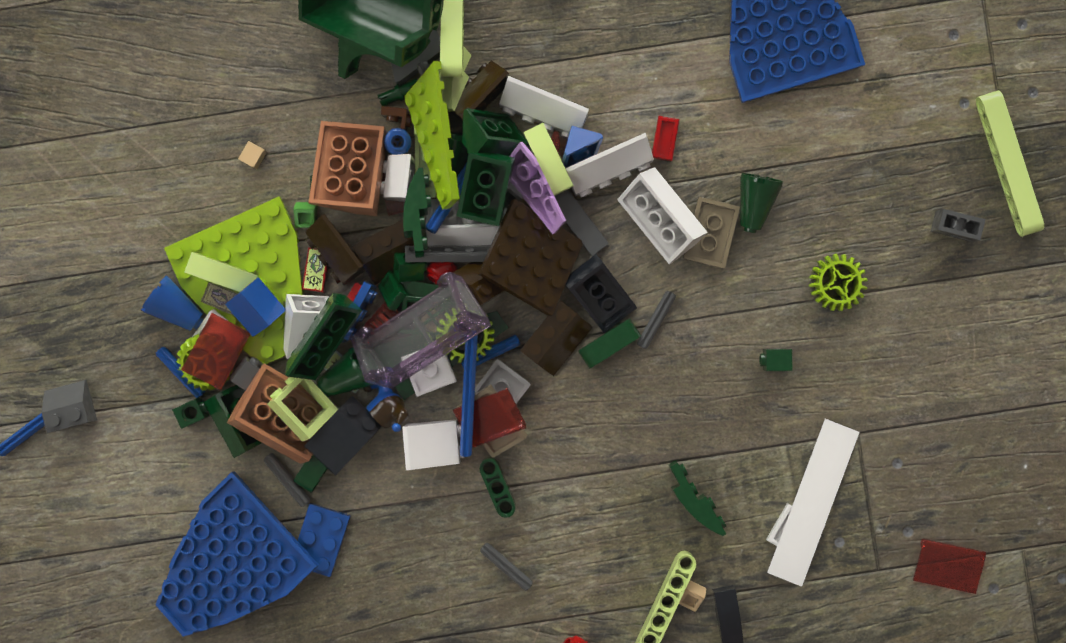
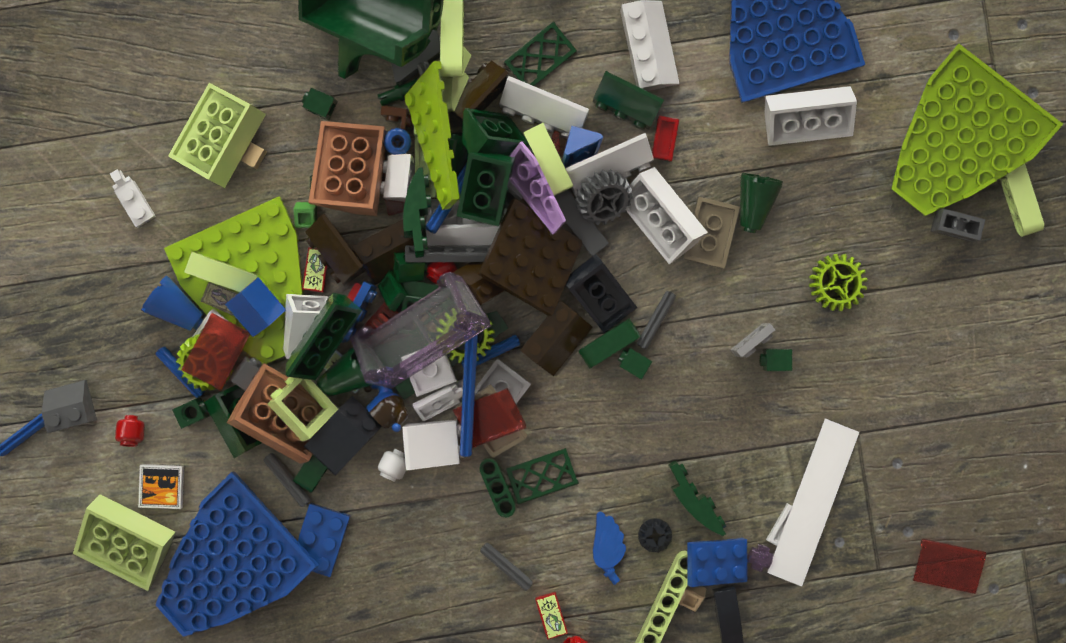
(123, 541): none -> yellowish green slope
(129, 431): none -> red head
(132, 199): none -> white hinge
(161, 486): none -> tile
(217, 135): none -> yellowish green slope
(319, 103): none -> dark green brick
(392, 465): none -> white head
(439, 401): none -> white hinge
(537, 493): none -> dark green window
(551, 615): none -> tile
(558, 60): none -> dark green window
(608, 545): none -> blue animal
(614, 189): none -> dark grey gear
(627, 101): none -> dark green slope
(634, 363): none -> dark green brick
(647, 529): none -> black gear
(649, 44): none -> white slope
(716, 562): none -> blue plate
(747, 346): none -> light grey plate
(760, 557): none -> clear purple gear
(810, 115): none -> white slope
(967, 134): none -> lime wing

